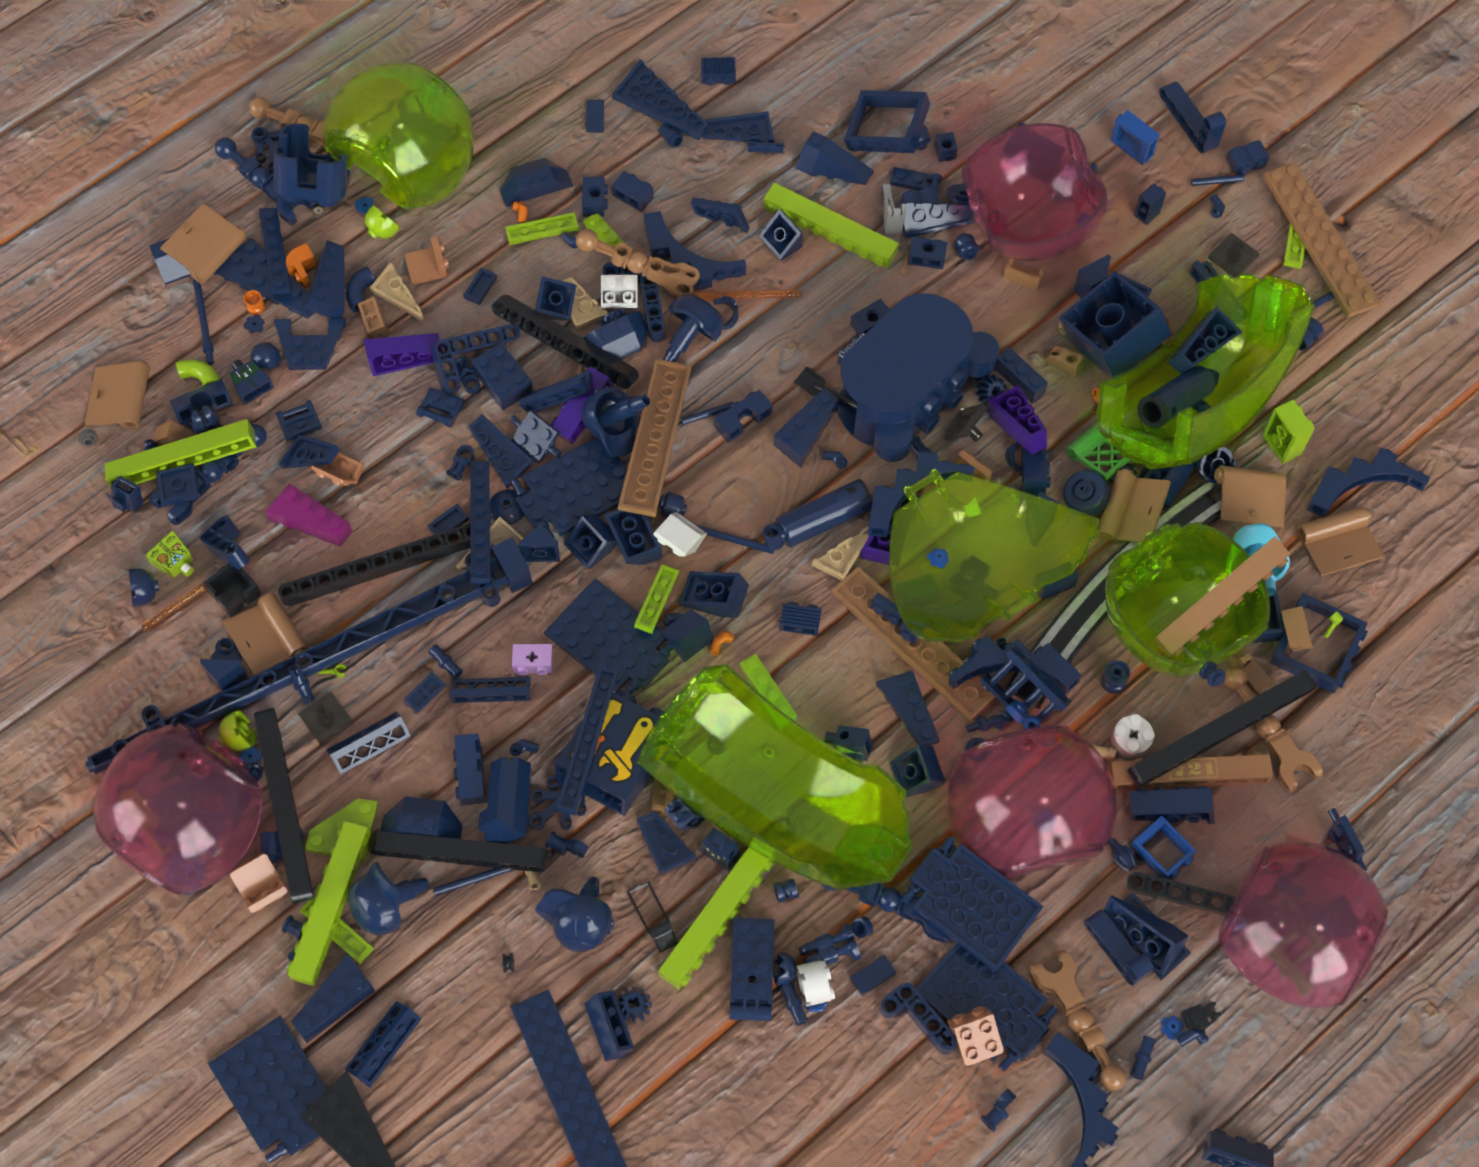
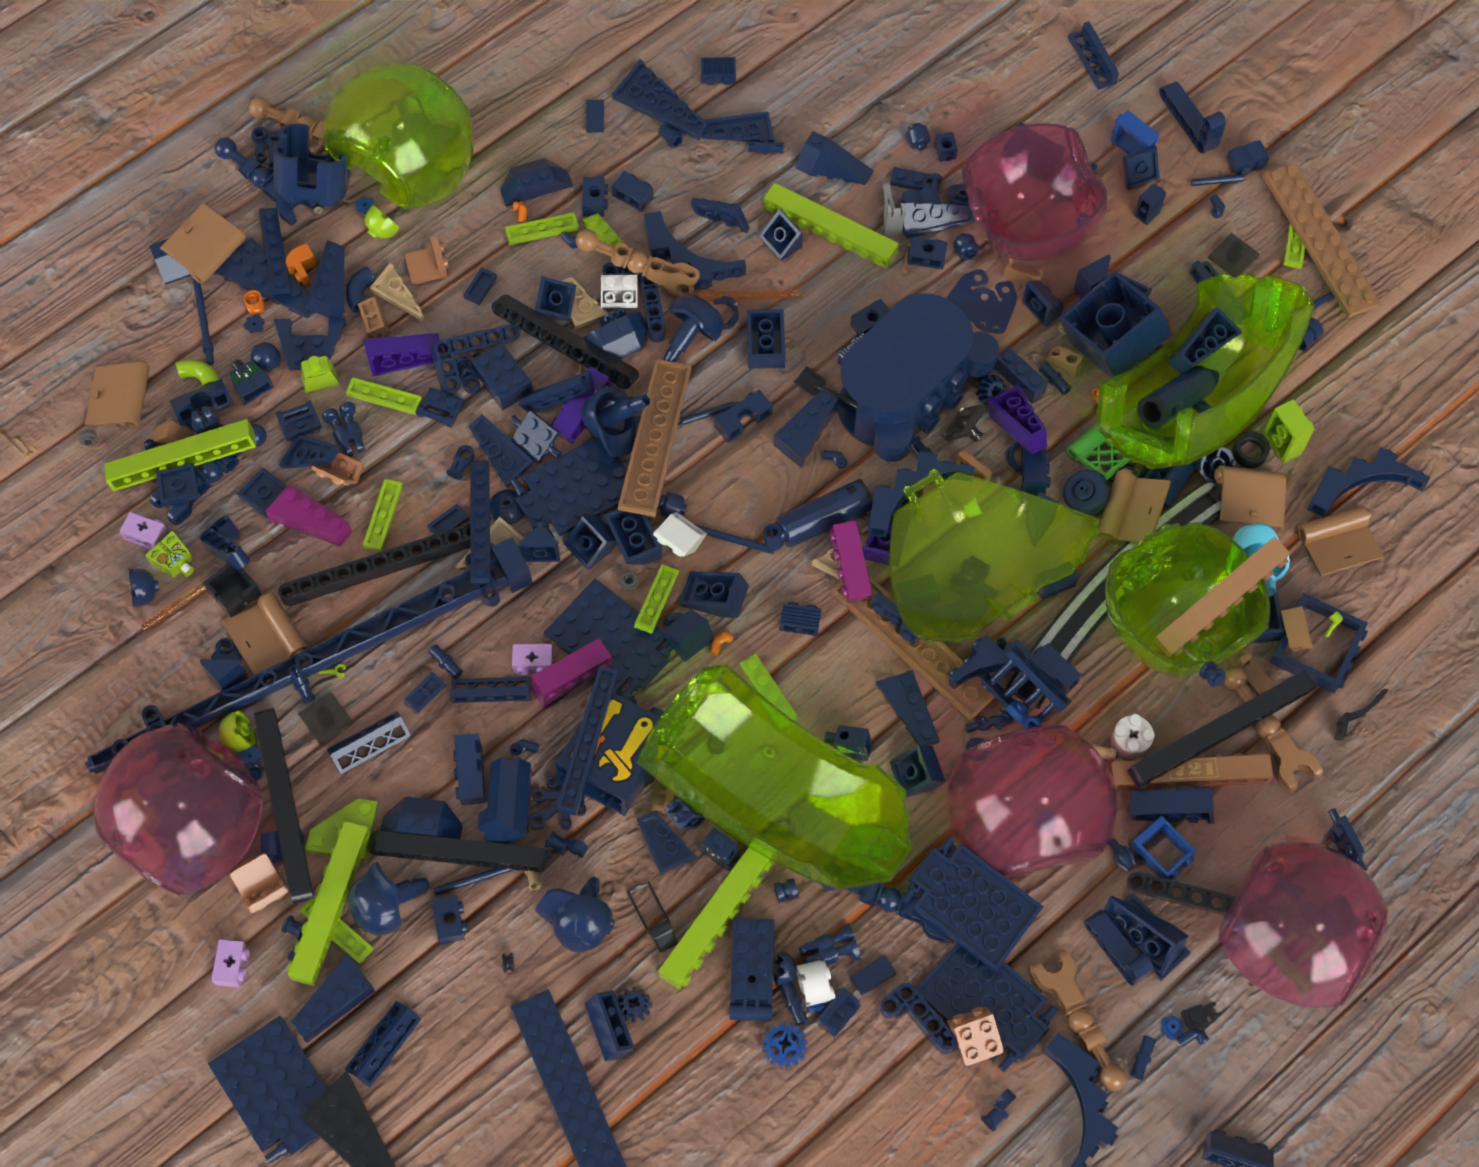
(125, 495): dark blue piece -> none
(142, 530): none -> lavender brick
(226, 953): none -> lavender brick
(261, 491): none -> dark blue tile
(318, 373): none -> lime torso
(347, 434): none -> dark blue piece
(383, 396): none -> lime plate
(383, 515): none -> lime plate
(449, 931): none -> dark blue brick
(569, 672): none -> magenta wedge
(629, 576): none -> flat silver plate
(766, 338): none -> dark blue brick
(776, 1043): none -> blue gear
(838, 1012): none -> dark blue hinge
(850, 561): none -> magenta wedge
(862, 927): dark blue tile -> none
(887, 99): dark blue window -> none
(935, 560): blue plant -> none
(987, 311): none -> dark blue piece
(1042, 302): none -> dark blue slope
(1055, 378): none -> dark blue pin
(1099, 53): none -> dark blue fence
(1115, 677): dark blue wheel -> none
(1141, 167): none -> dark blue tile
(1254, 437): none -> black tyre
(1342, 723): none -> black piece

